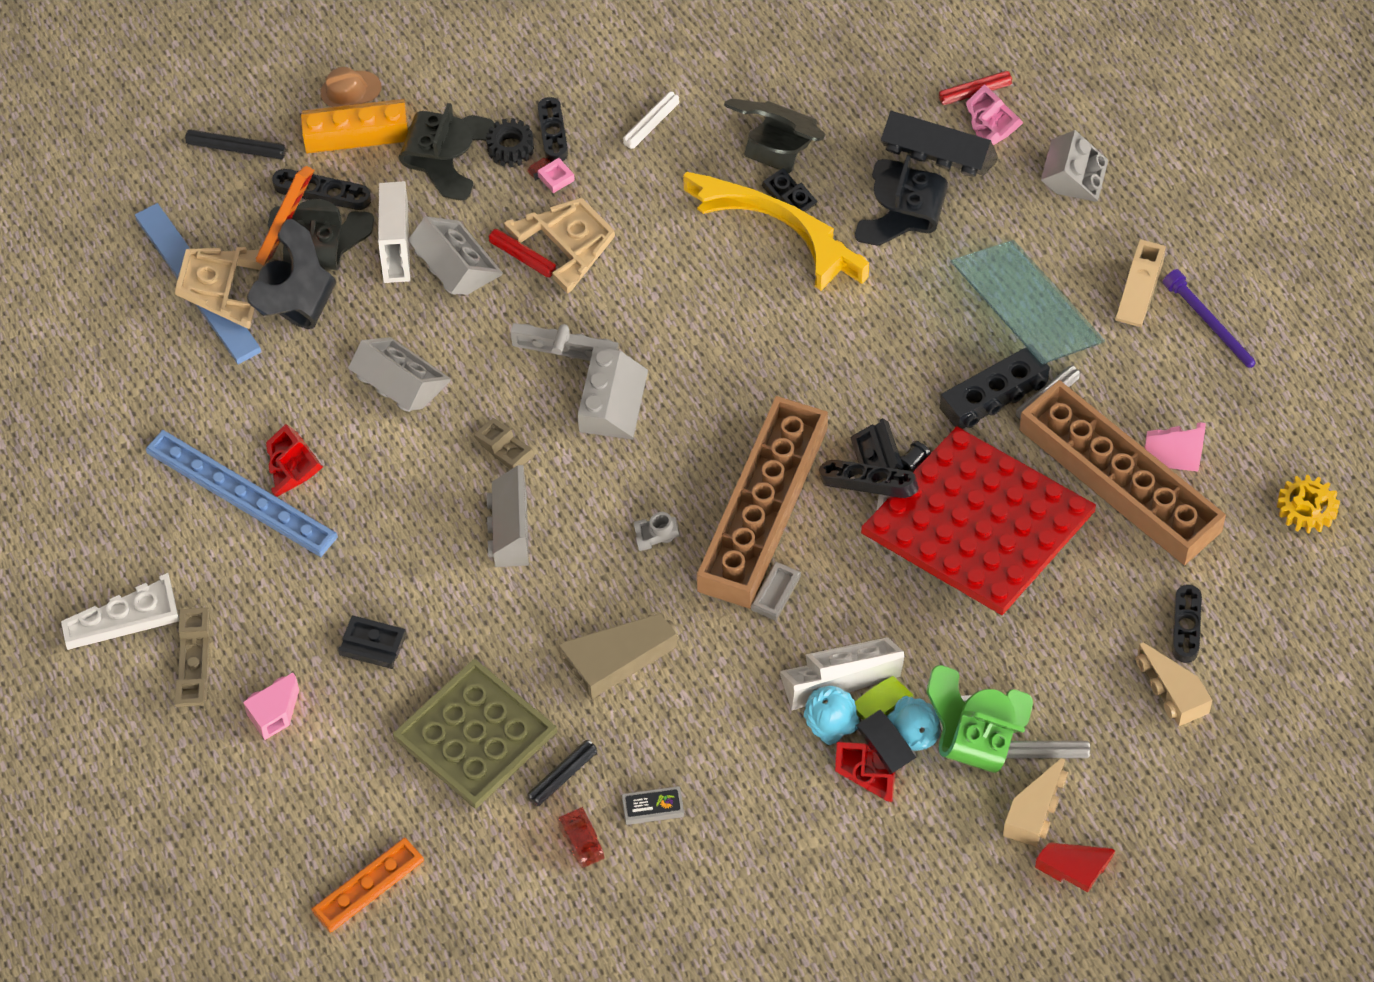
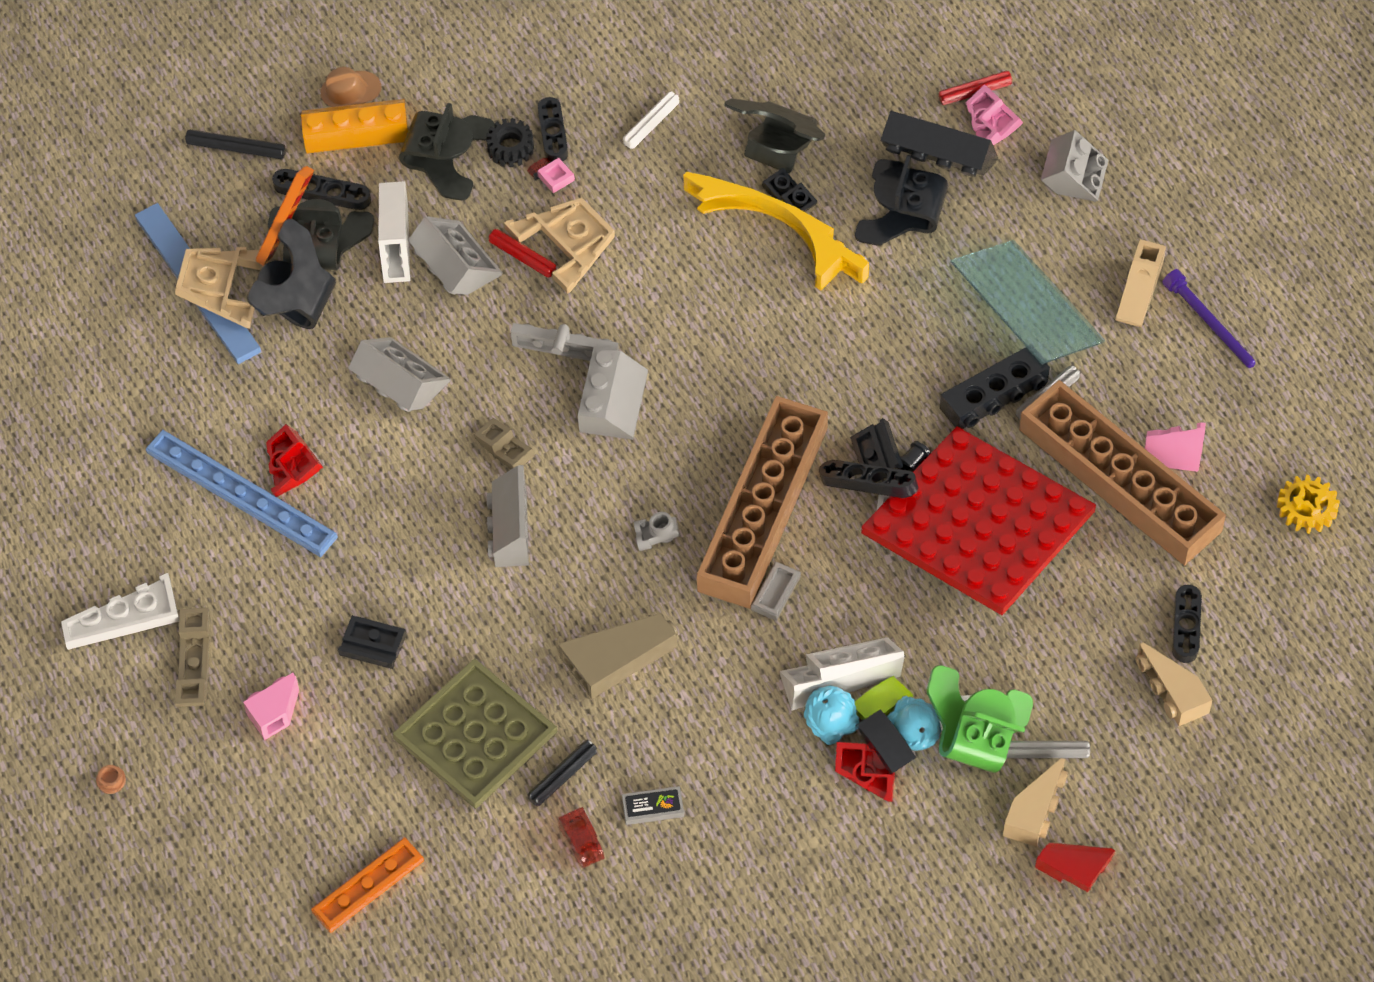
(110, 779): none -> nougat plate

